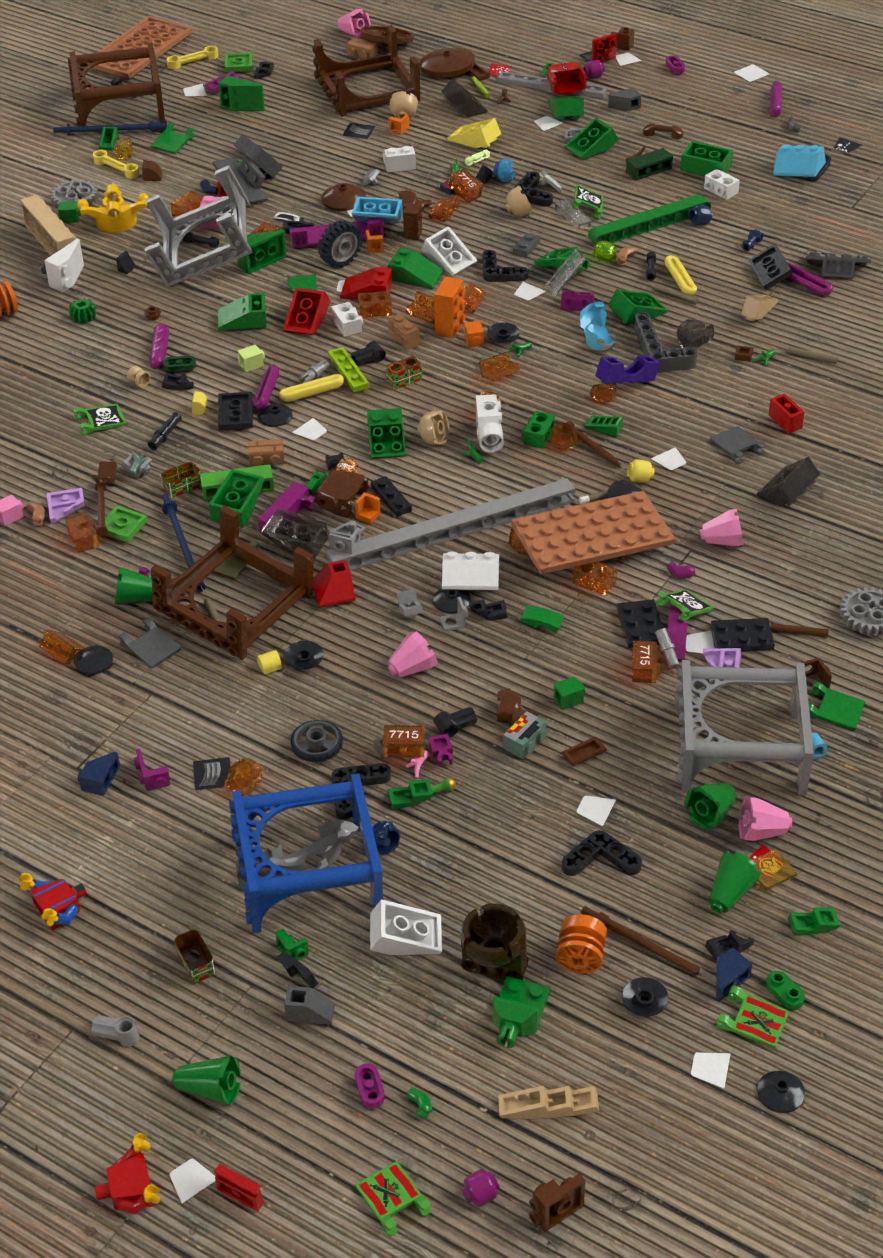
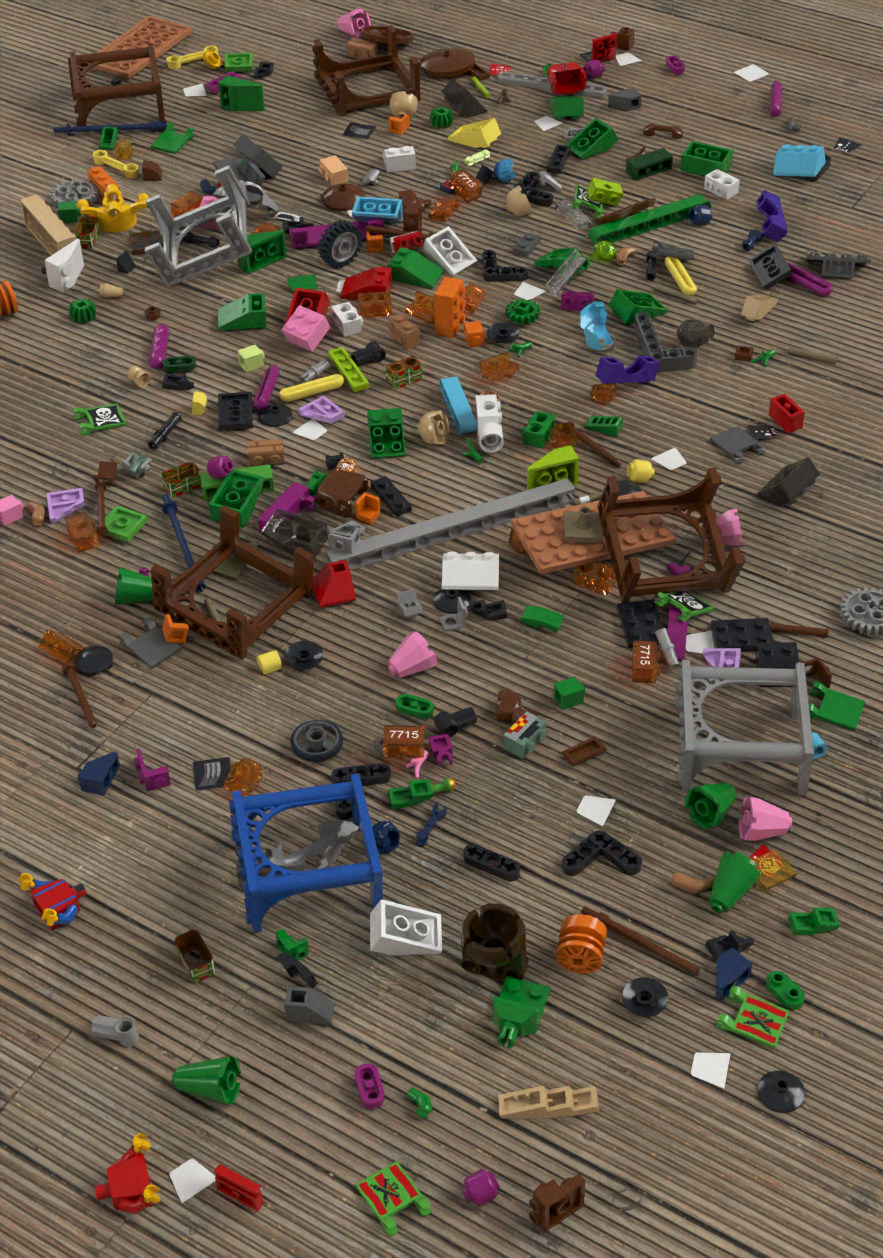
(70, 669): none -> reddish brown bar
(87, 224): none -> piece
(100, 178): none -> orange arch
(110, 291): none -> tan cone
(141, 240): none -> tile
(174, 631): none -> orange panel
(212, 59): none -> yellow plate
(219, 467): none -> magenta head
(265, 202): none -> light grey animal
(305, 328): none -> bright pink brick
(322, 410): none -> lavender wing
(333, 170): none -> light nougat brick
(392, 231): none -> reddish brown bar
(409, 241): none -> red hips
(414, 706): none -> green plate
(423, 835): none -> dark blue piece
(441, 117): none -> green gear
(458, 405): none -> medium azure beam
(496, 870): none -> black beam
(522, 311): none -> green gear
(554, 466): none -> lime slope
(558, 159): none -> black plate
(582, 526): none -> dark tan tile
(605, 191): none -> lime brick
(629, 210): none -> reddish brown plate
(672, 251): none -> dark grey flag
(691, 884): none -> medium nougat arm
(694, 499): none -> reddish brown arch
(762, 431): none -> black sticker
(771, 207): none -> dark purple arch
(777, 656): none -> black slope

